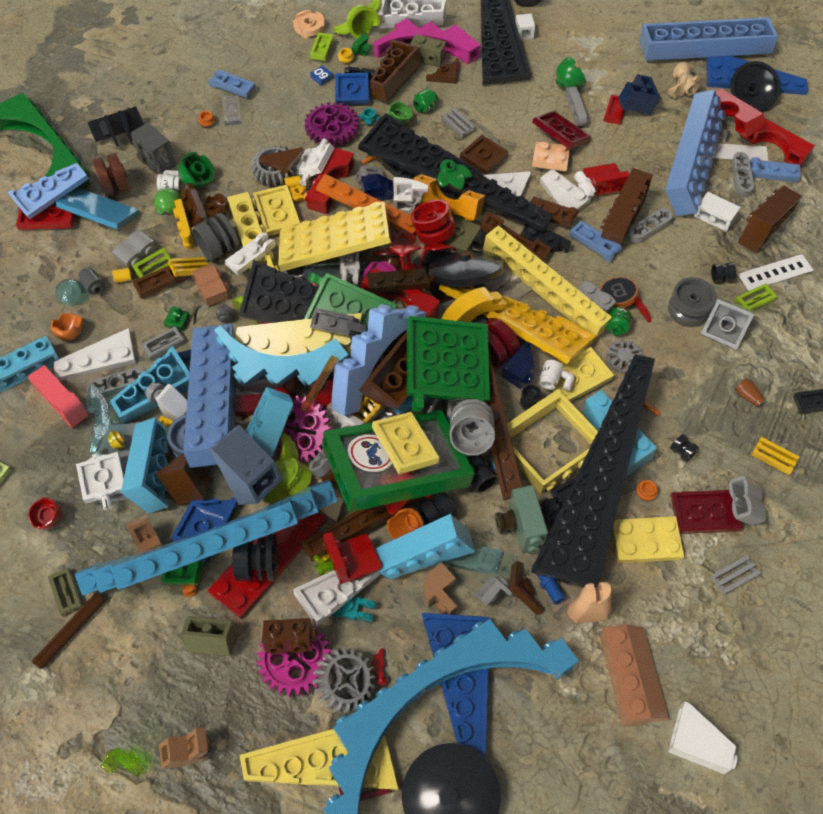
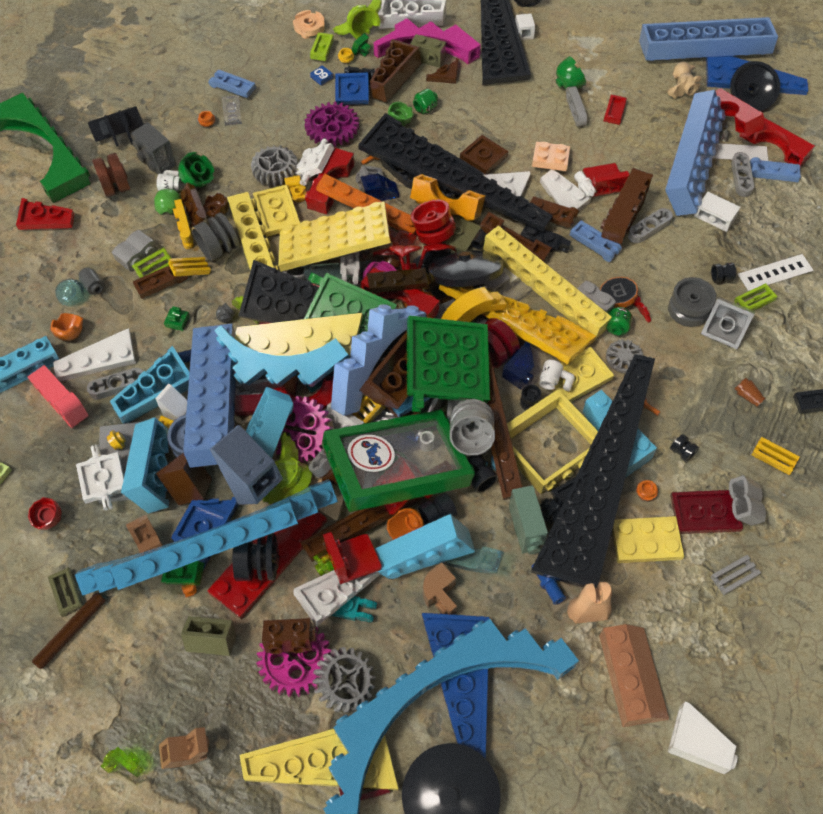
(41, 194): light blue wing -> none
(97, 208): dark azure tile -> none
(97, 404): clear light blue slope -> none
(122, 275): yellow hinge -> none
(153, 391): light grey plate -> none
(164, 344): light grey tile -> none
(210, 284): nougat brick -> none
(252, 251): white hinge -> none
(282, 160): reddish brown tile -> none
(319, 383): clear orange bar -> none
(336, 323): hinge -> none
(369, 116): teal plate -> none
(378, 664): red piece -> none
(405, 442): light yellow plate -> none
(407, 193): white slope -> none
(454, 176): green plate -> none
(460, 121): light grey tile -> none
(490, 589): light grey bracket -> none
(505, 521): dark brown wheel -> none
(523, 589): reddish brown tile -> none
(562, 130): dark red tile -> none
(640, 95): dark blue brick -> none
(768, 218): reddish brown wedge -> none

